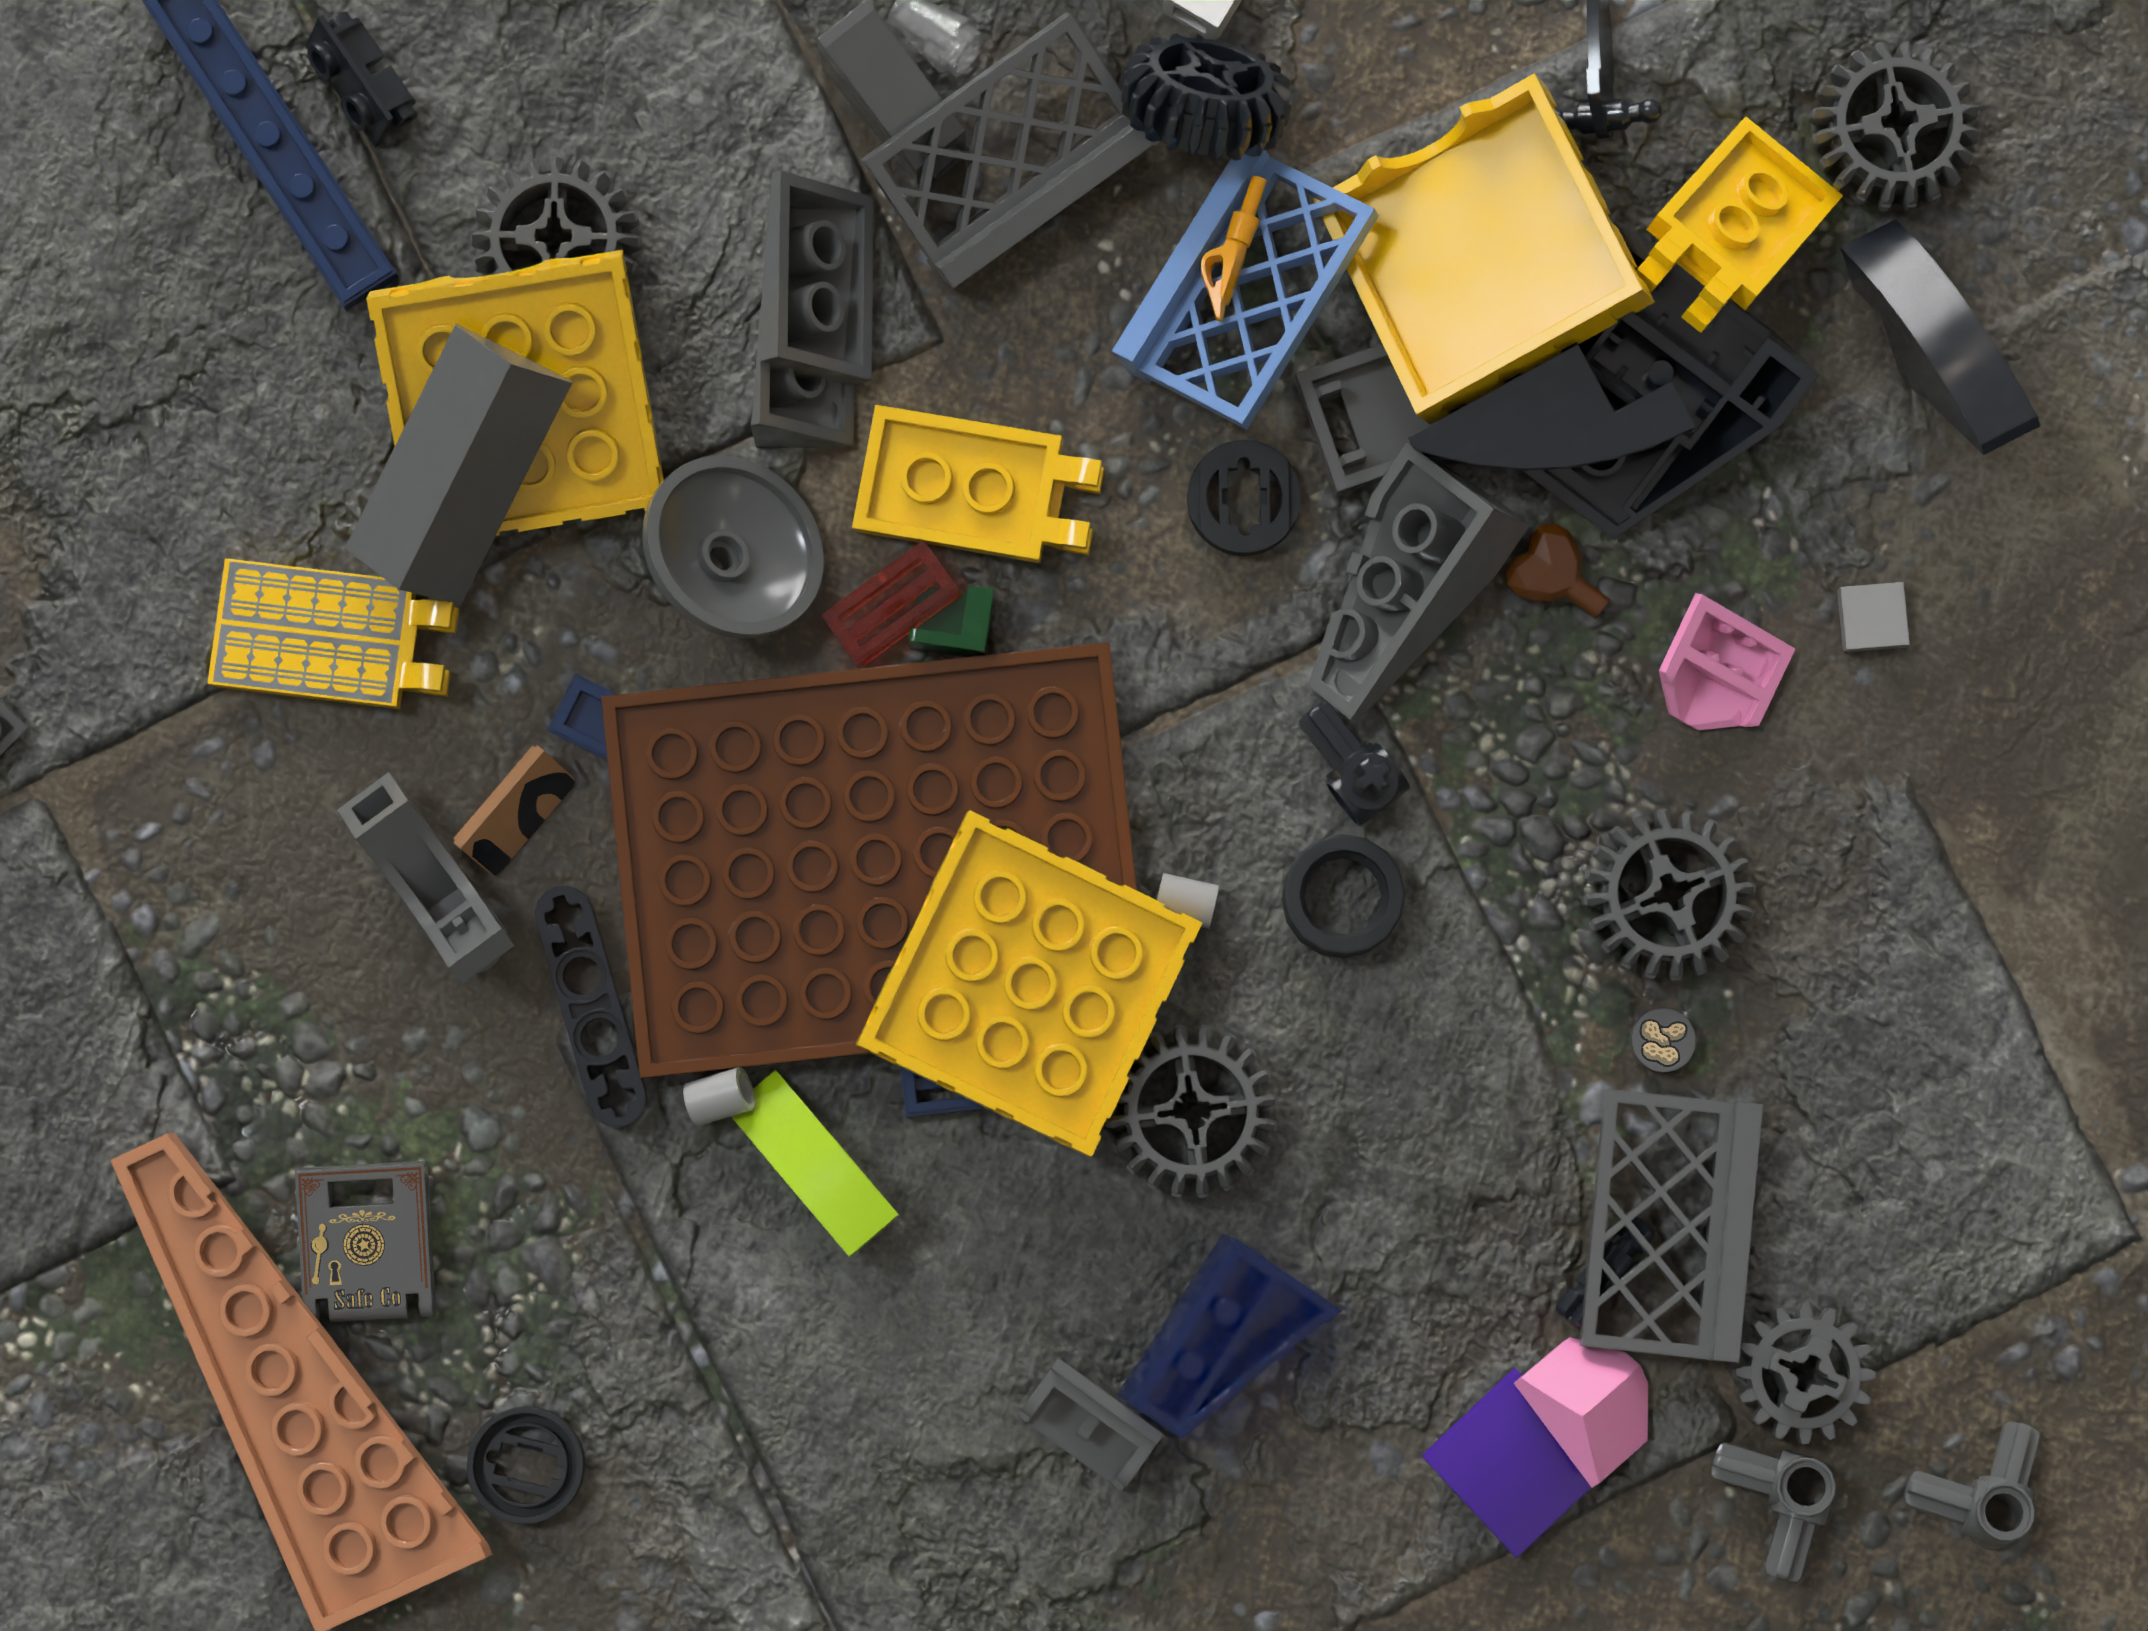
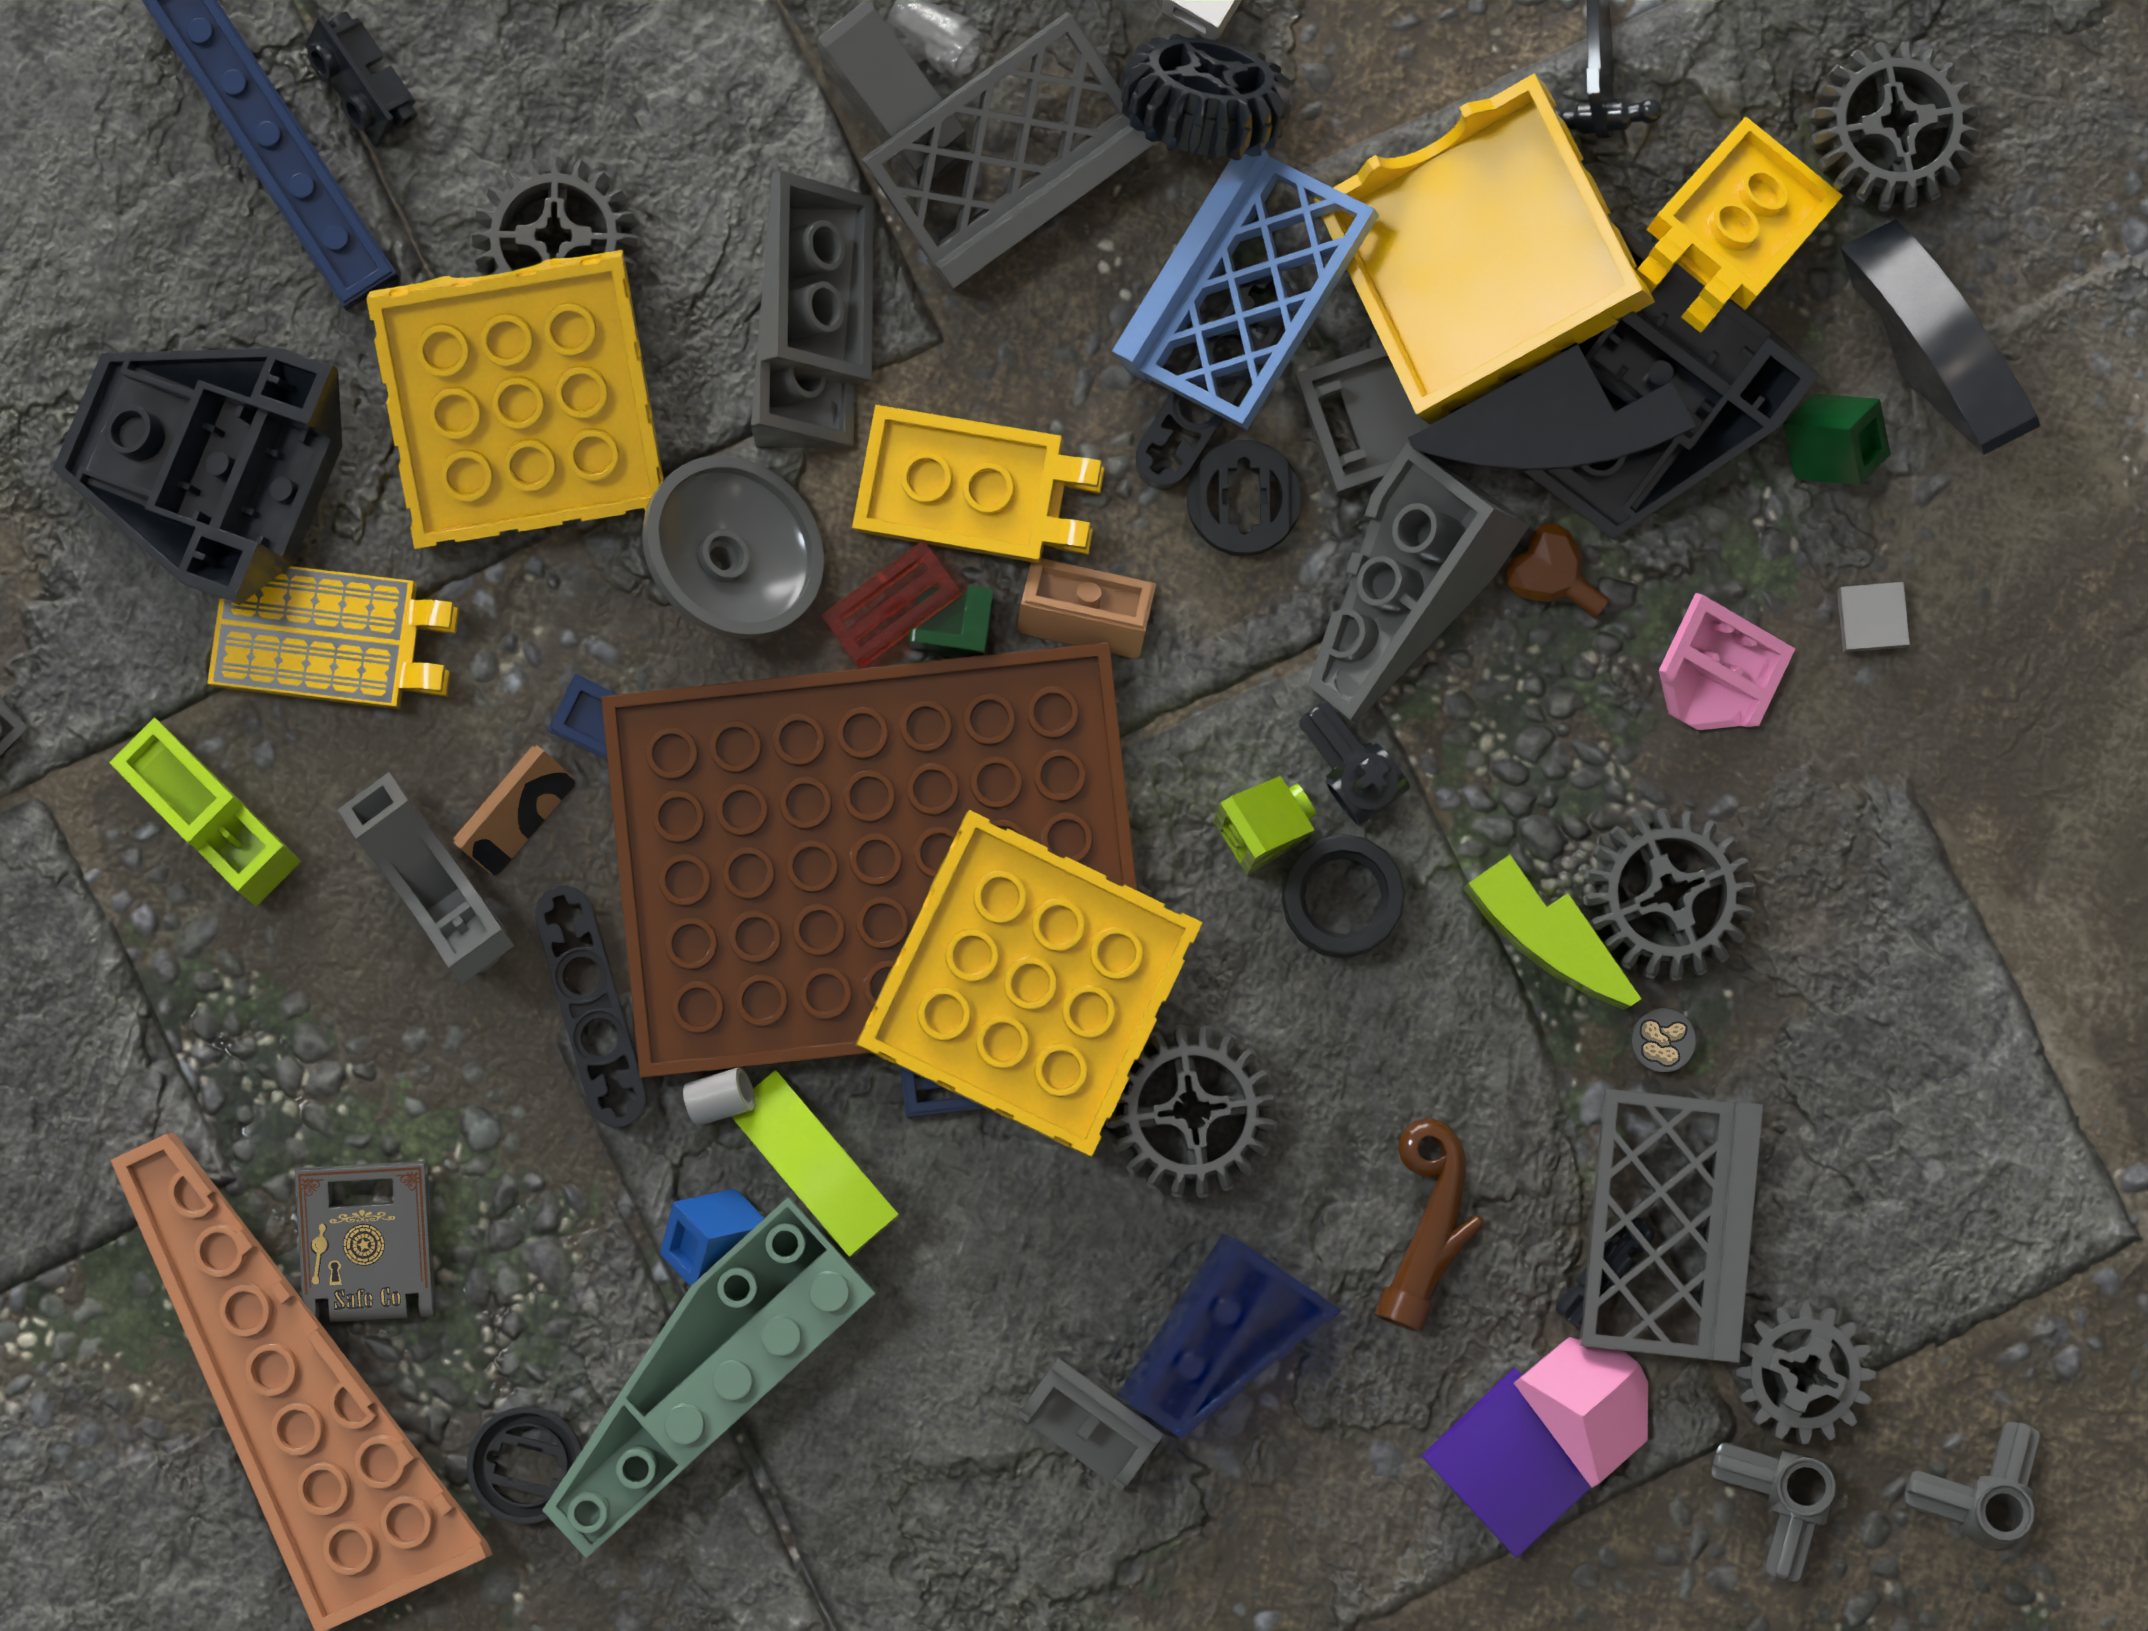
(205, 812): none -> lime slope
(208, 458): none -> black wedge
(457, 467): dark grey slope -> none
(705, 1230): none -> blue panel
(708, 1366): none -> sand green wedge
(1085, 607): none -> medium nougat slope
(1188, 897): light grey hinge -> none
(1229, 389): none -> black beam
(1233, 251): light orange hand -> none
(1264, 822): none -> lime slope
(1435, 1239): none -> reddish brown plant
(1550, 936): none -> lime slope
(1837, 439): none -> dark green panel

